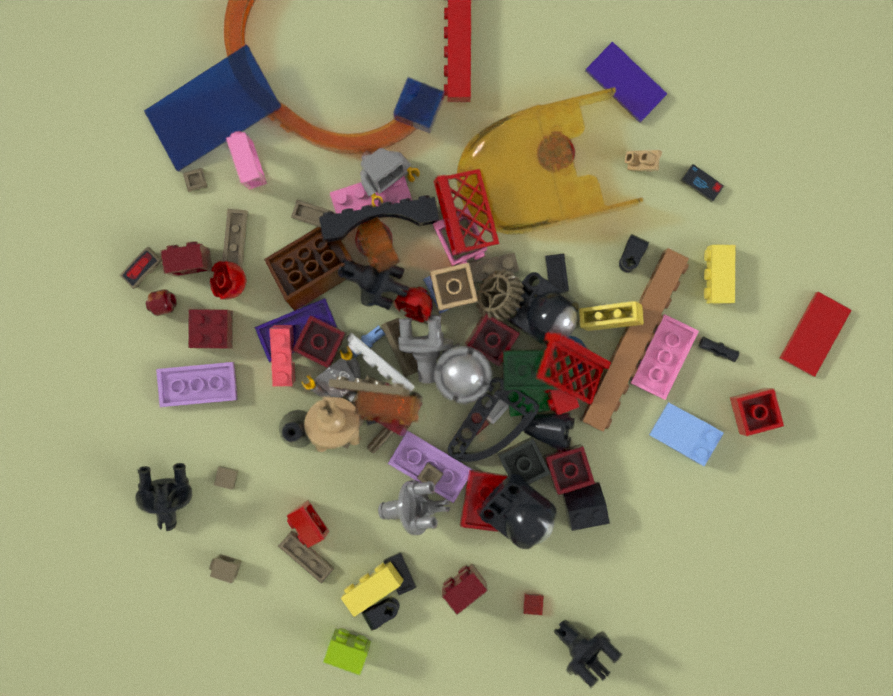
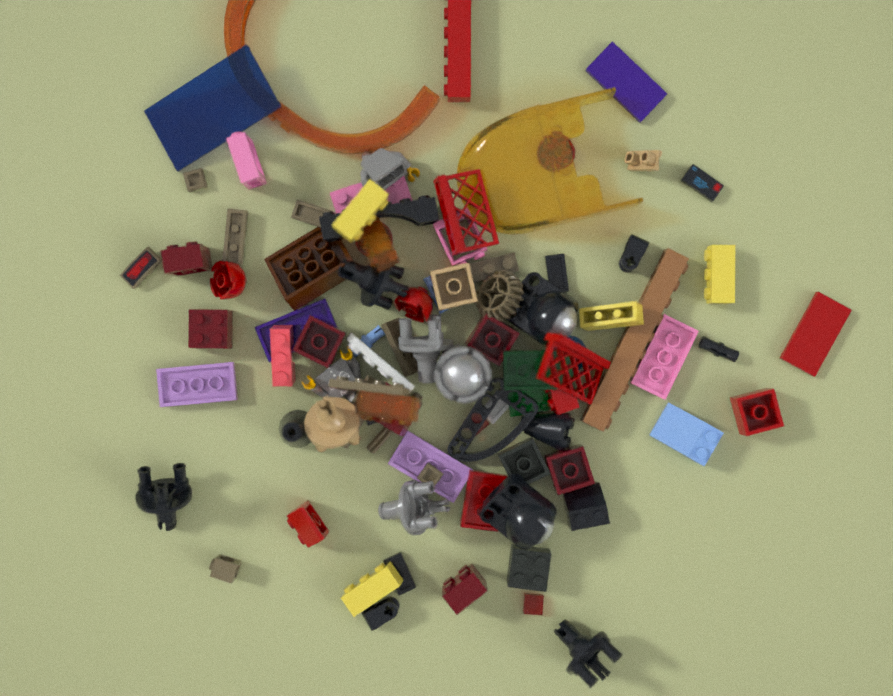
(161, 302): dark red head -> none
(226, 477): dark tan tile -> none
(306, 557): dark tan tile -> none
(347, 651): lime brick -> none
(361, 211): none -> light yellow brick
(418, 105): clear blue brick -> none
(529, 568): none -> pearl dark grey brick

